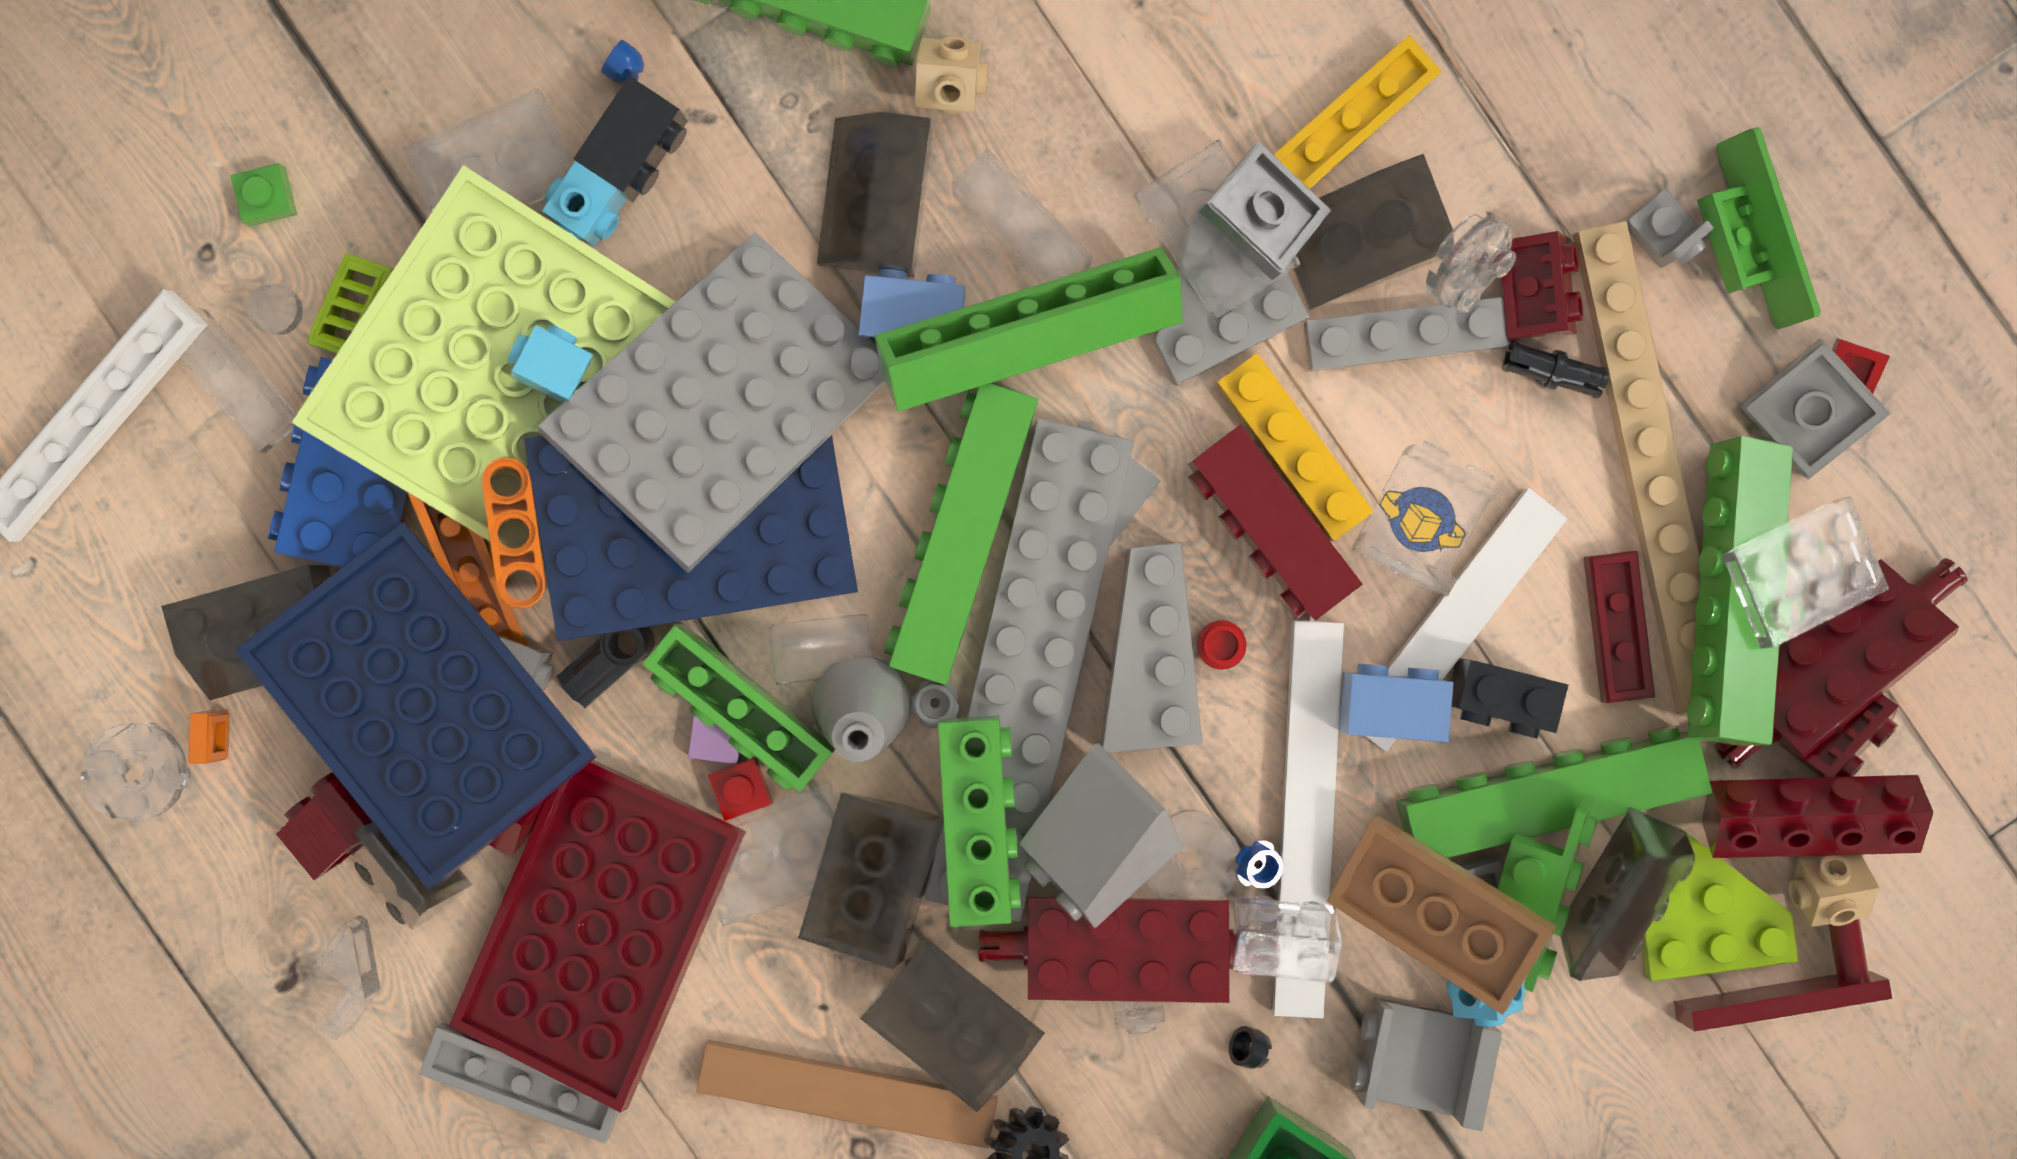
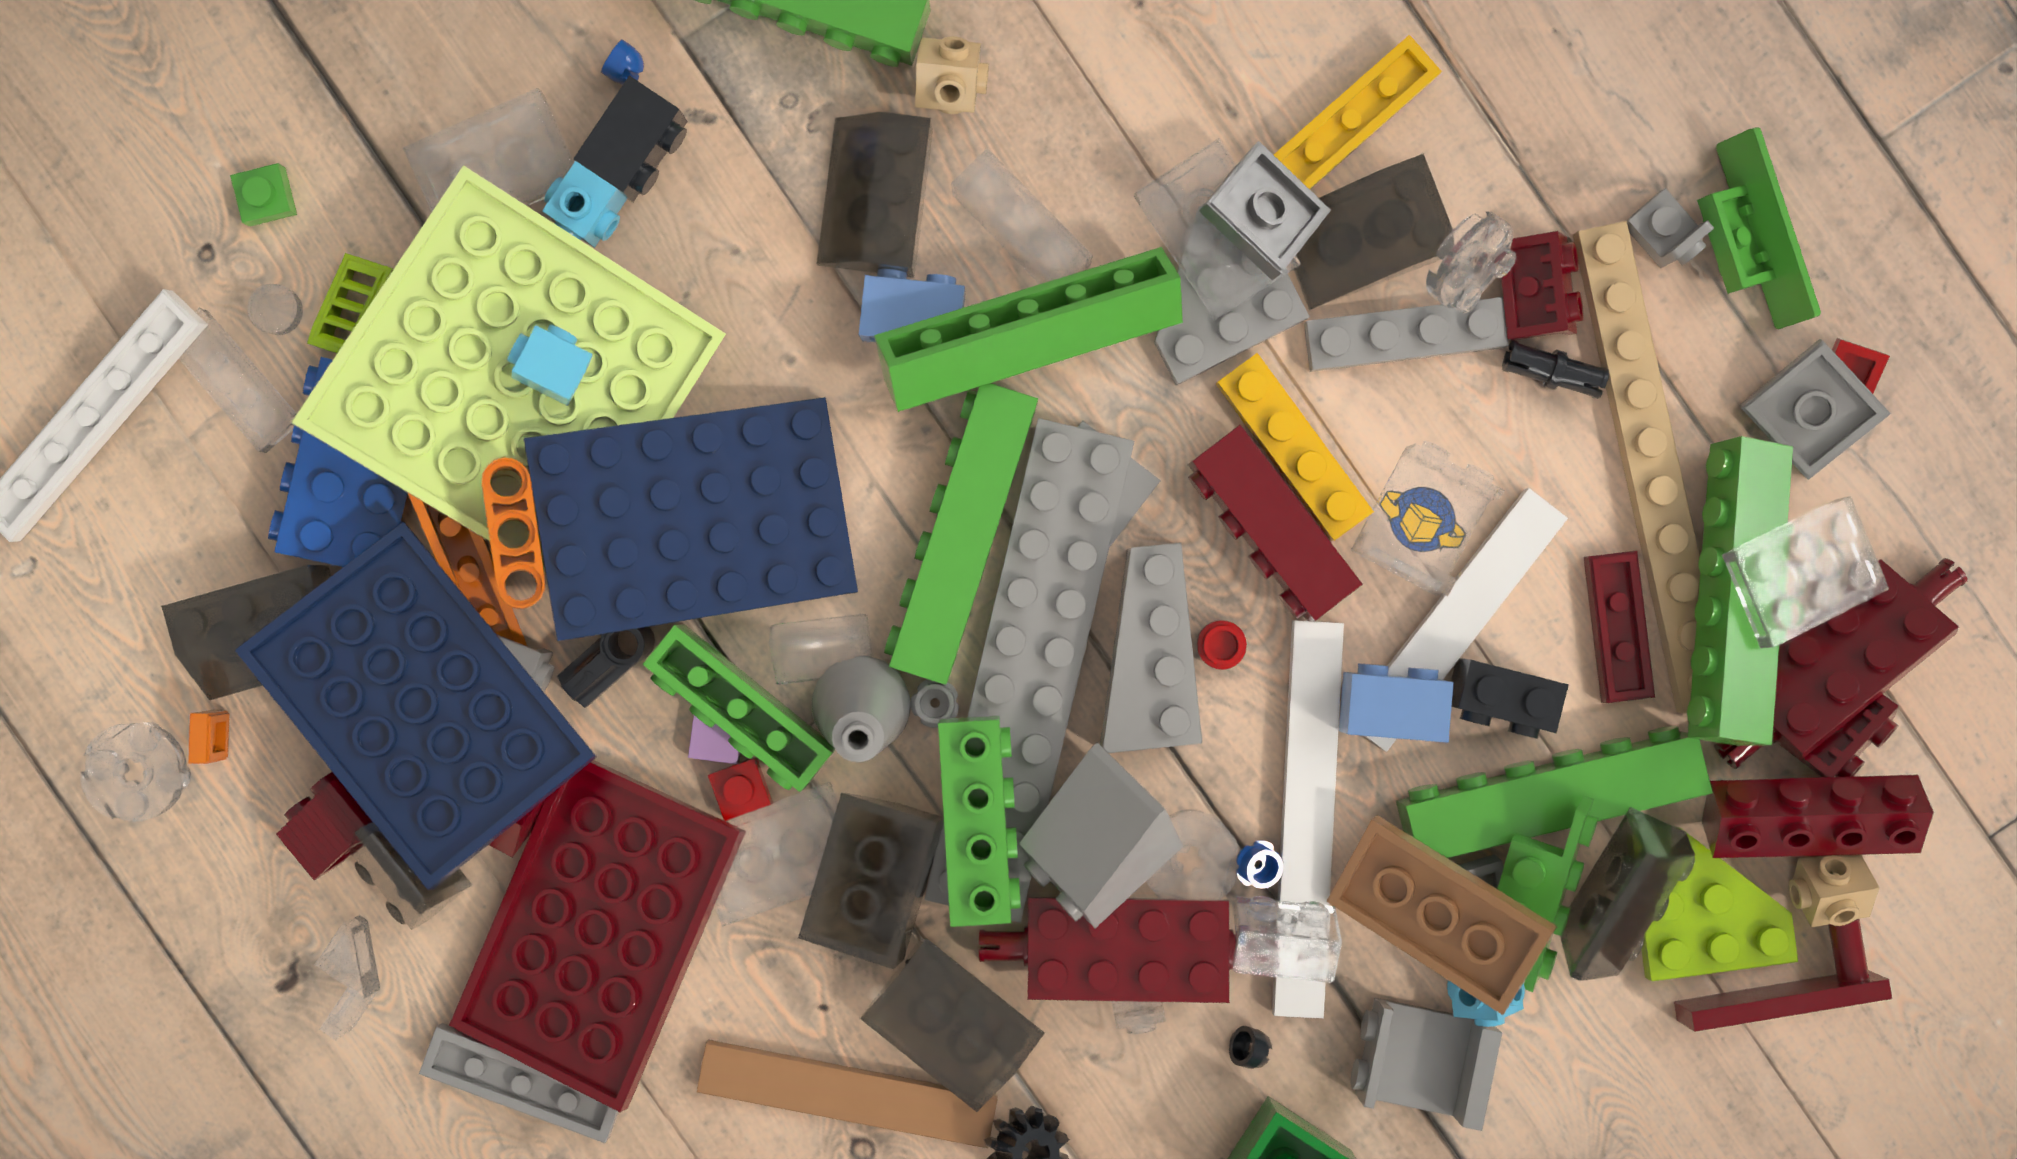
(717, 401): light grey plate -> none

